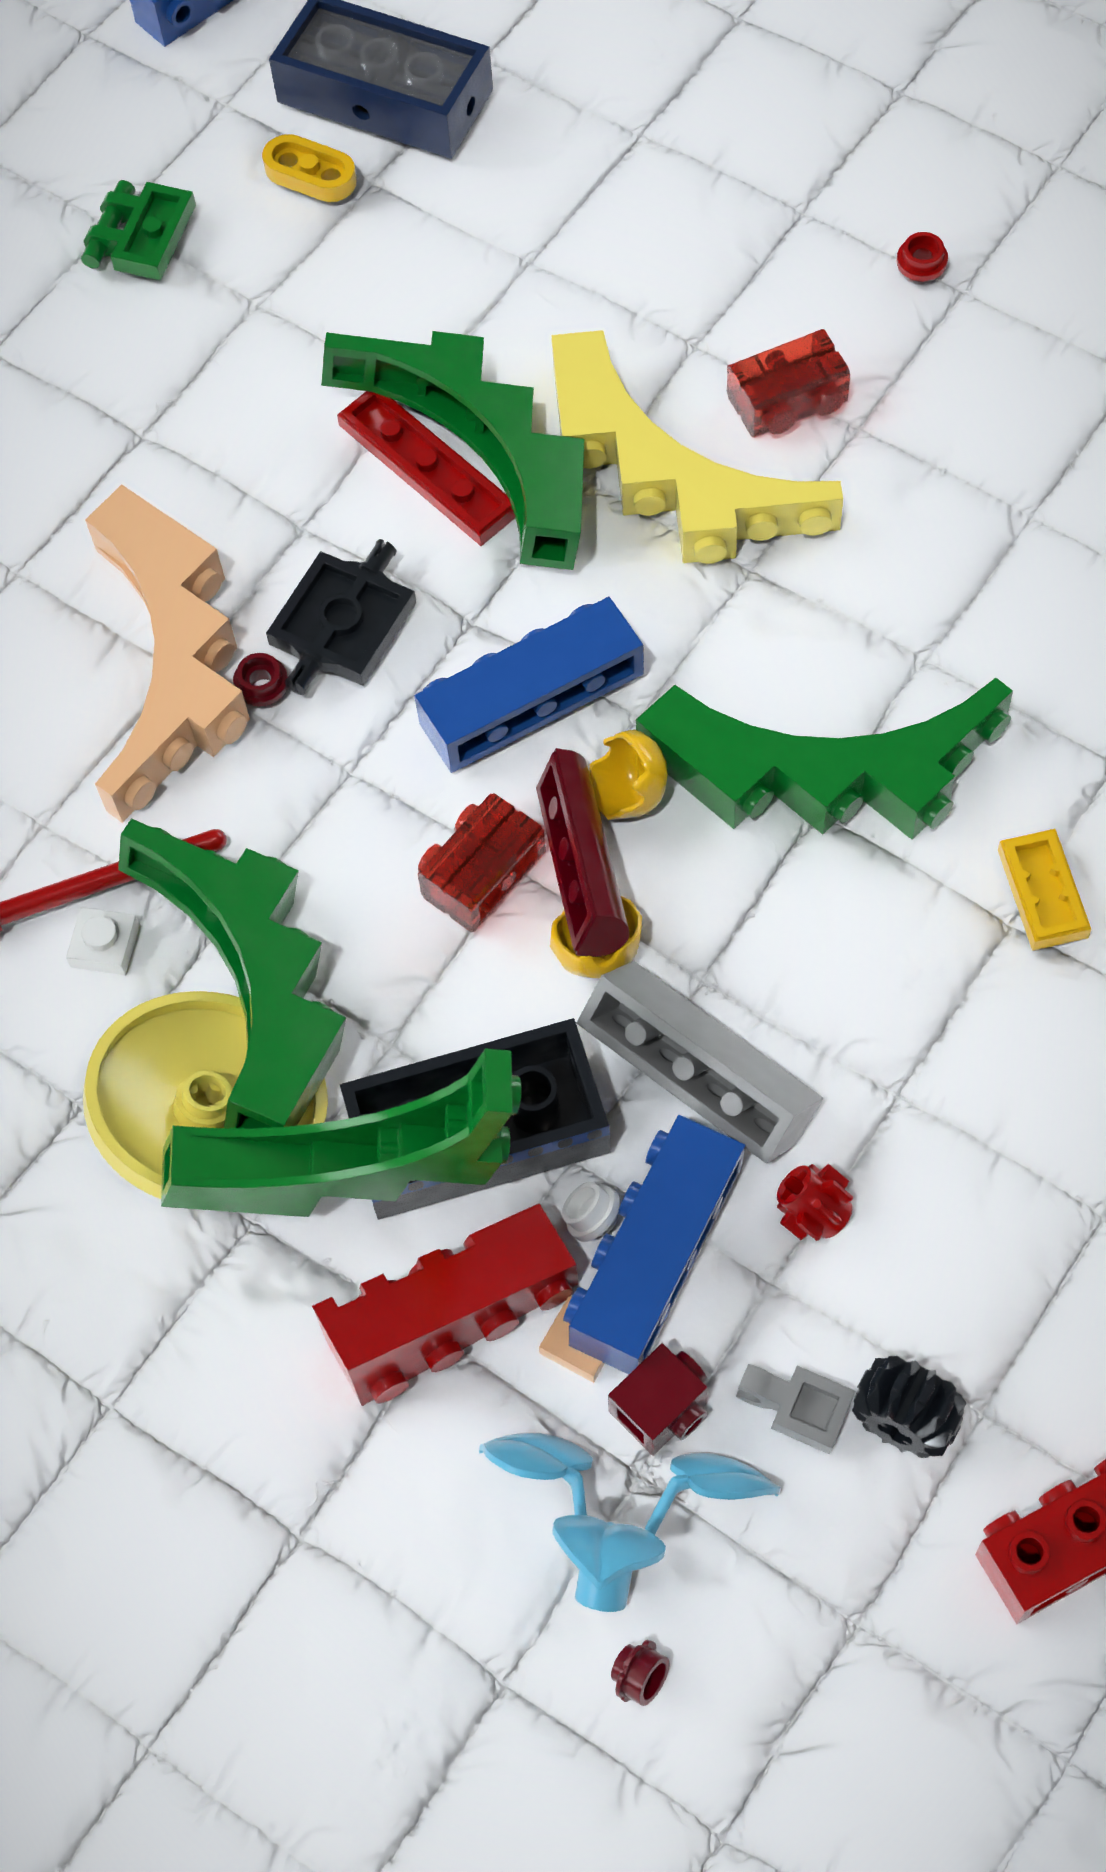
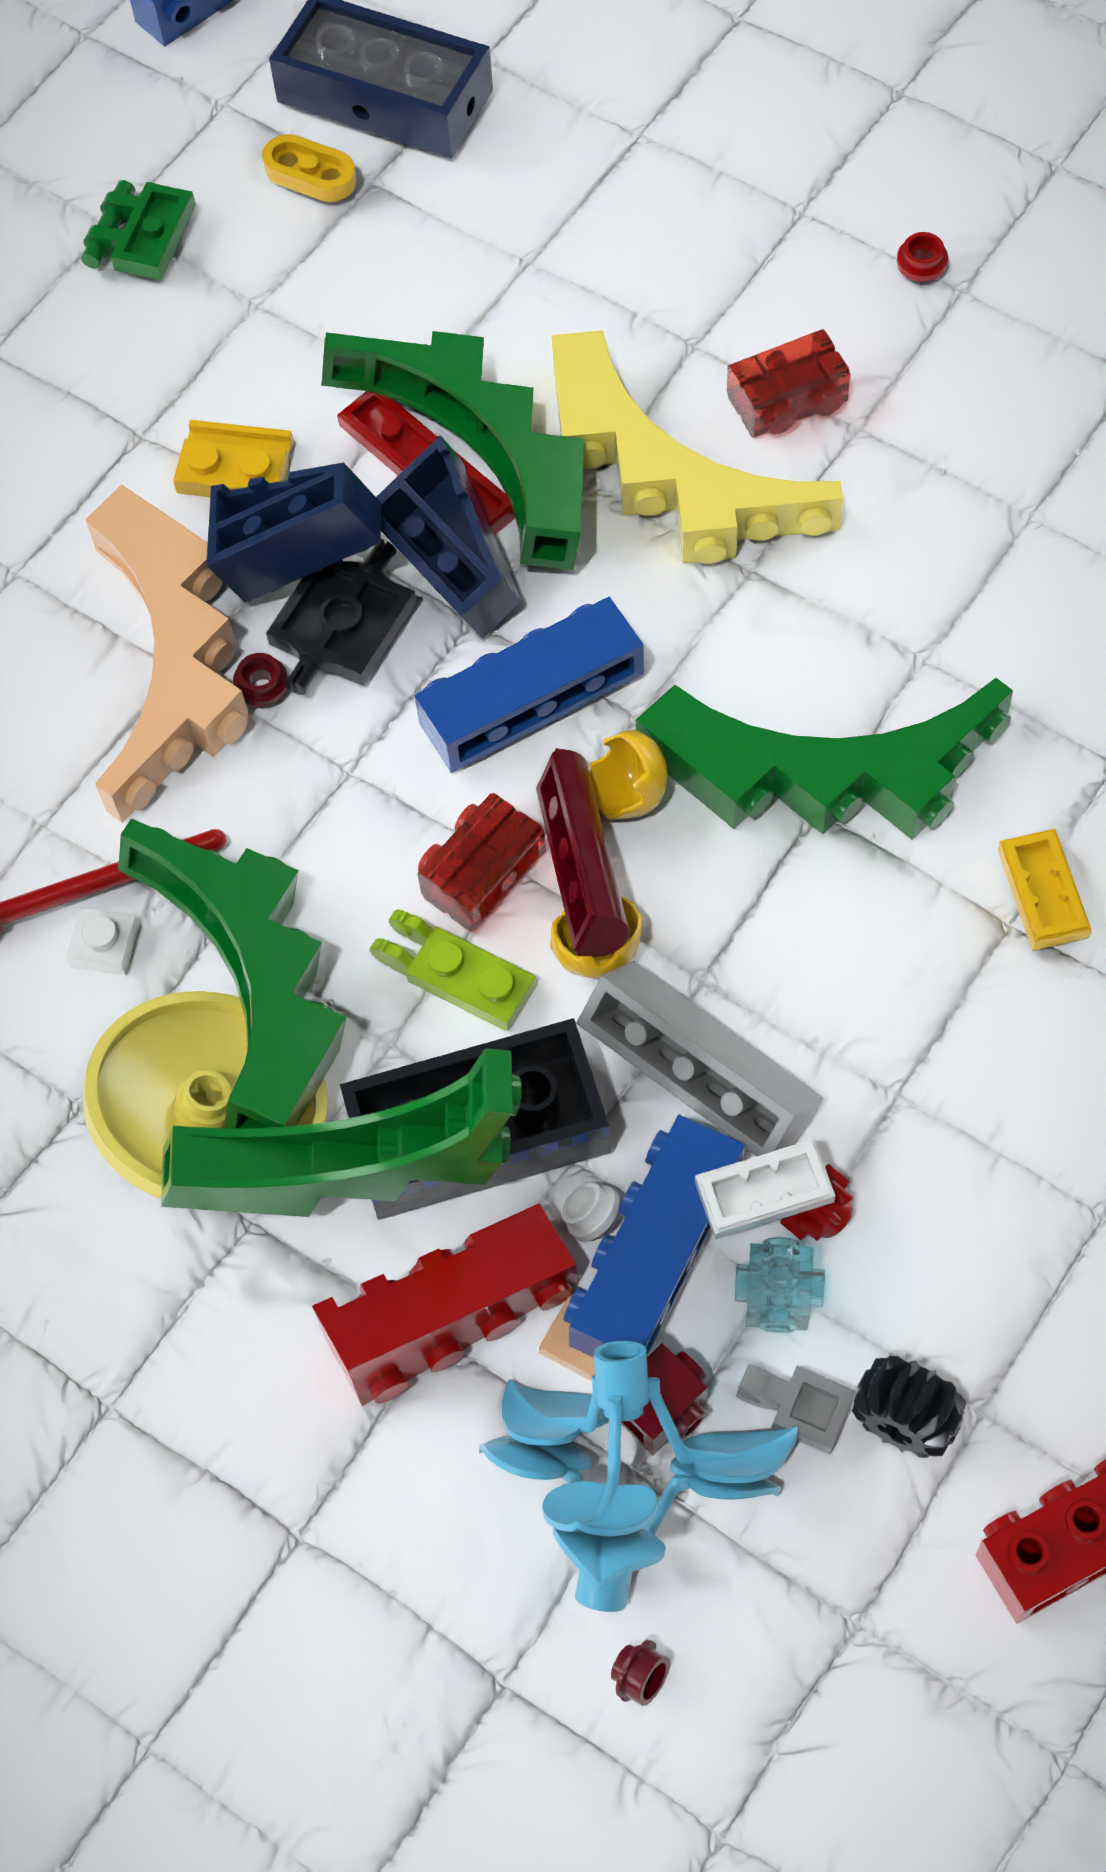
(230, 456): none -> yellow plate
(289, 527): none -> dark blue wedge
(444, 534): none -> dark blue wedge
(457, 971): none -> lime hinge
(619, 1395): none -> medium azure plant
(764, 1189): none -> white plate
(776, 1305): none -> clear light blue brick

